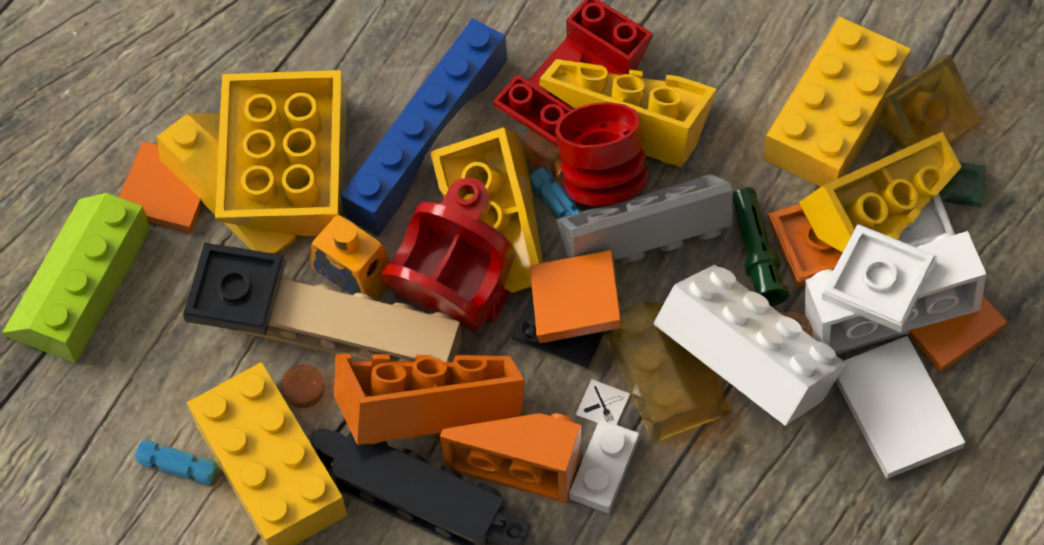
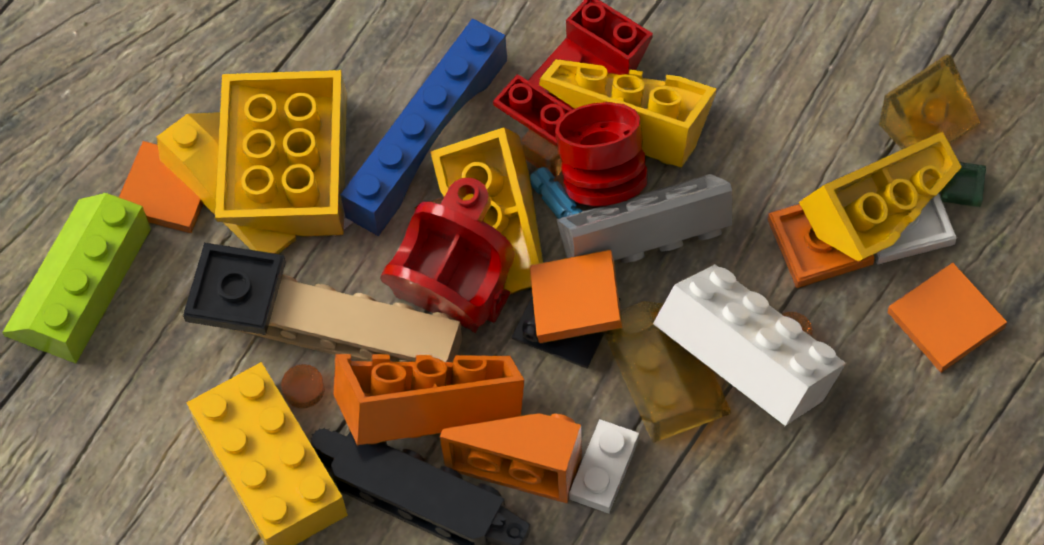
(176, 462): dark azure axle -> none
(346, 255): light orange torso -> none
(602, 403): white sticker -> none
(761, 262): dark green pin -> none
(836, 103): yellow brick -> none
(879, 278): white tile -> none
(898, 407): white tile -> none
(950, 292): white brick -> none

